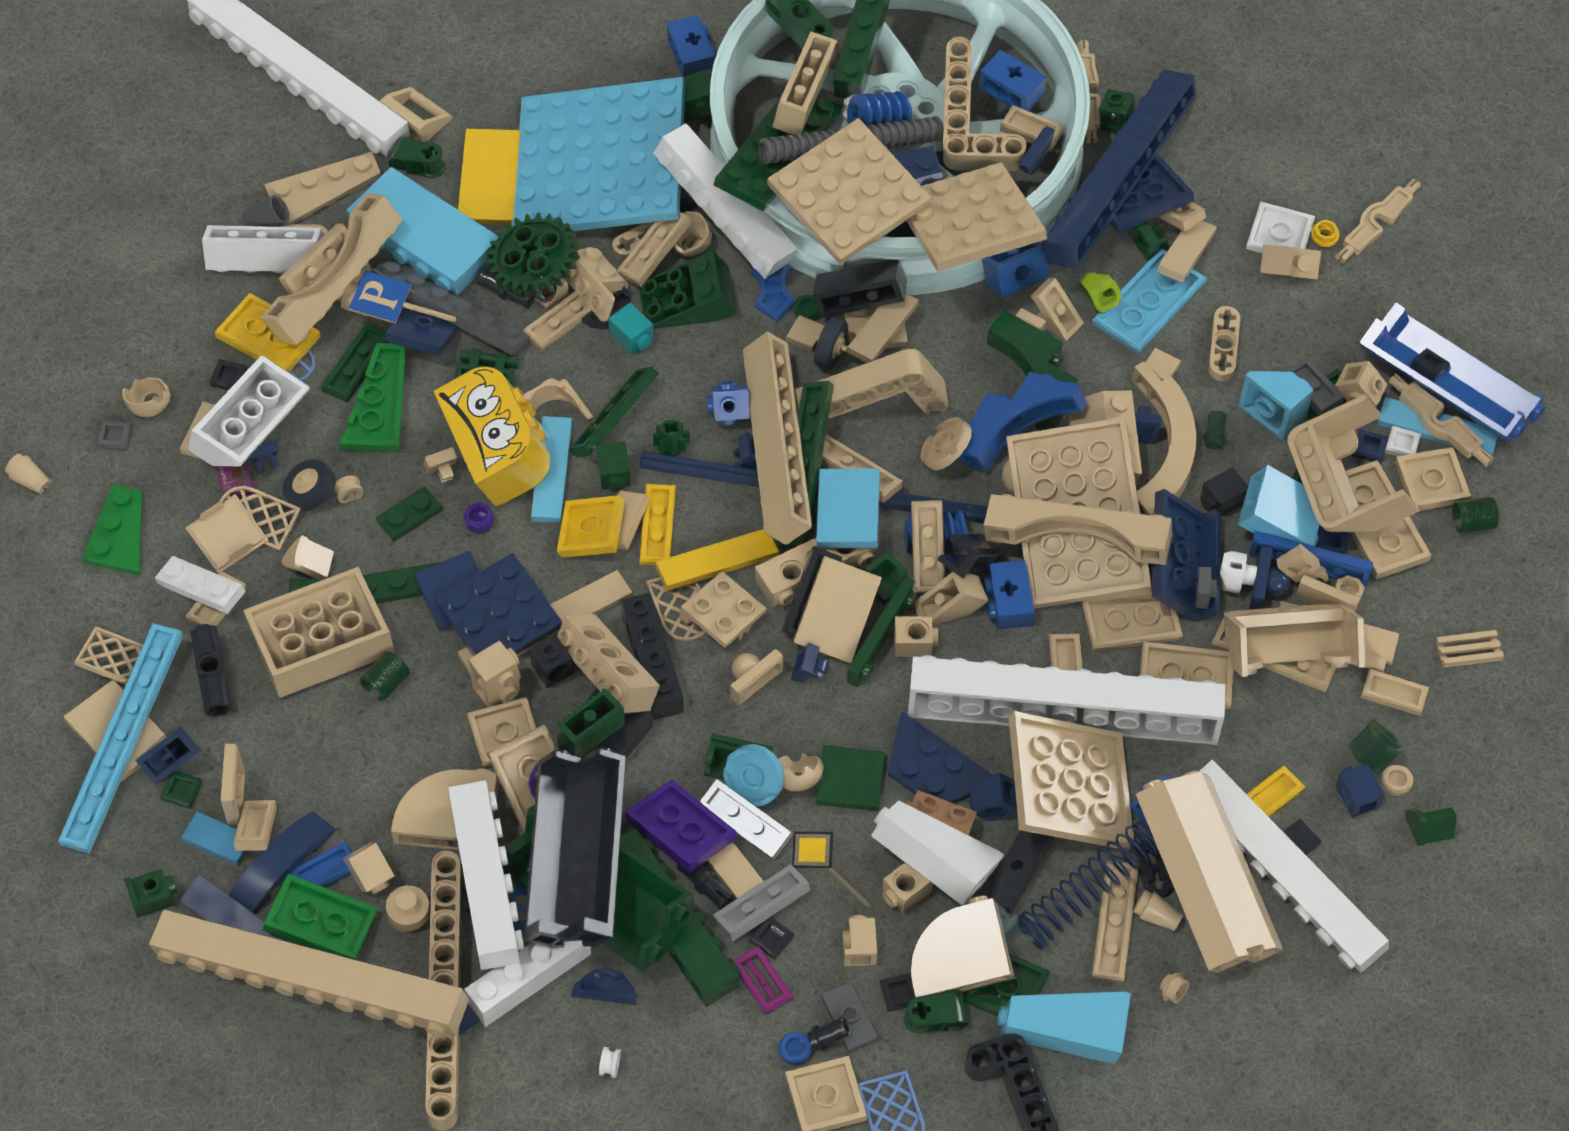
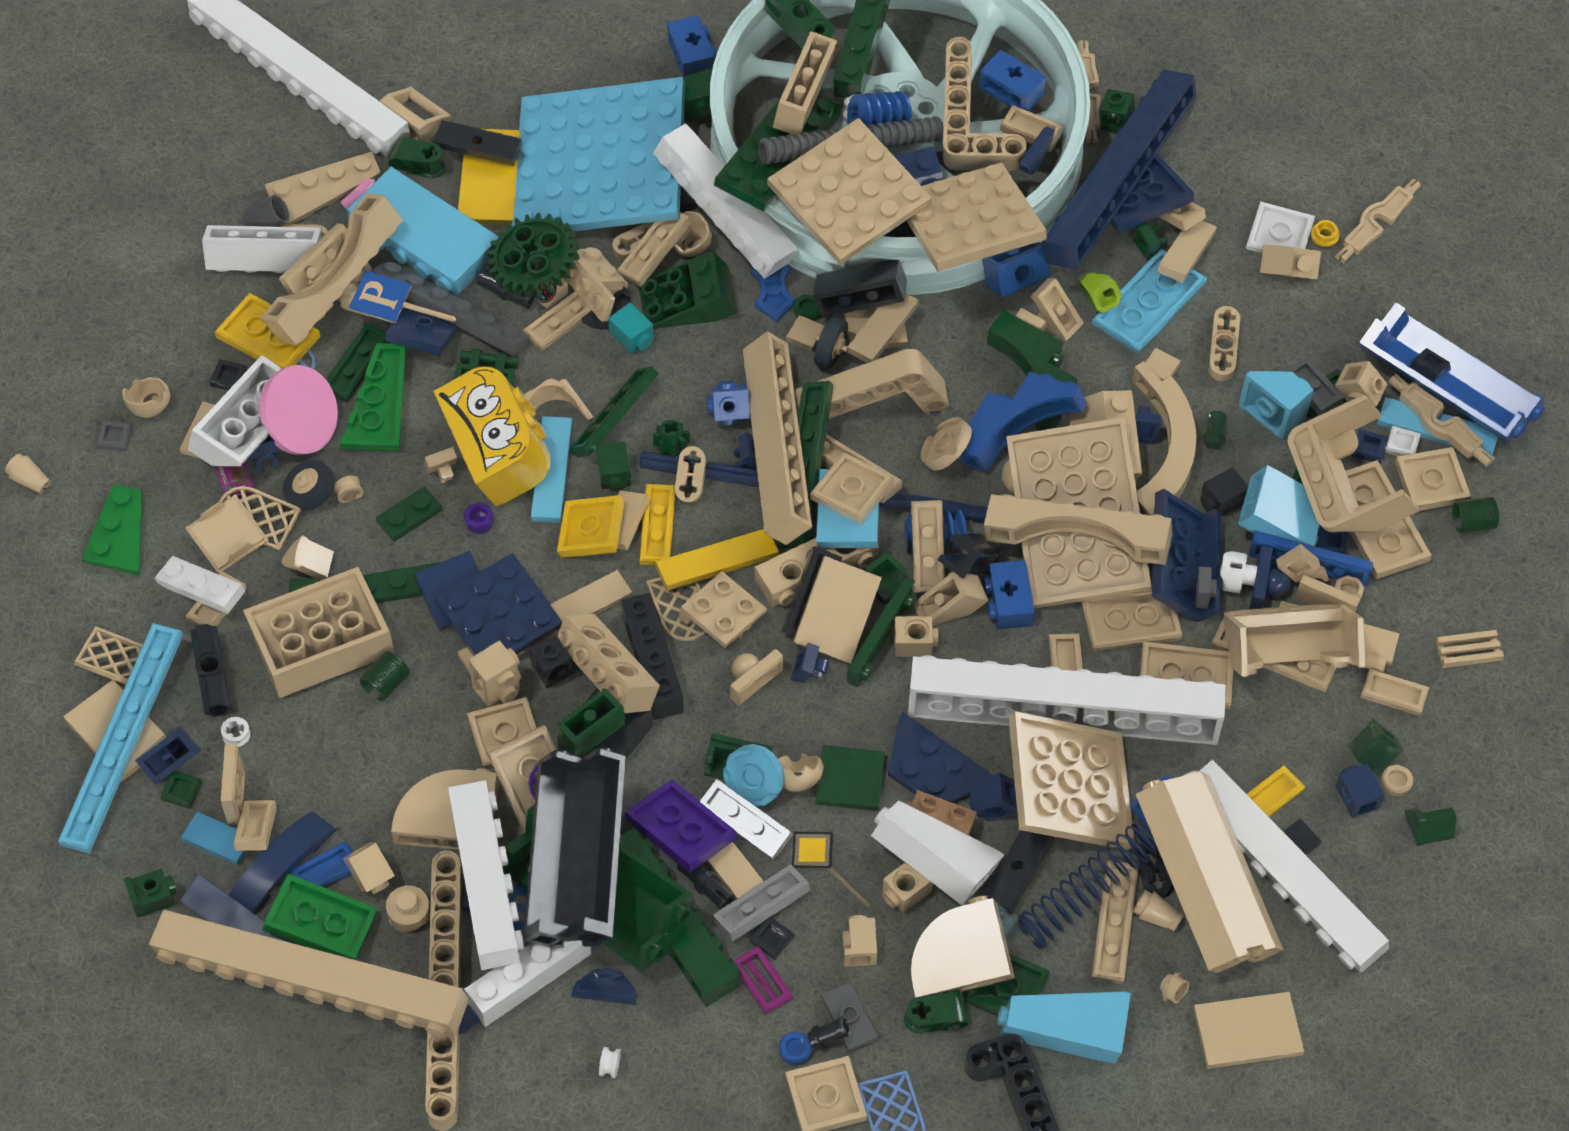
(235, 722): none -> white bush
(298, 409): none -> bright pink tile
(357, 192): none -> bright pink arm
(478, 142): none -> black tile
(683, 473): none -> tan beam
(852, 488): none -> tan tile
(897, 991): black tile -> none
(1248, 1030): none -> tan tile

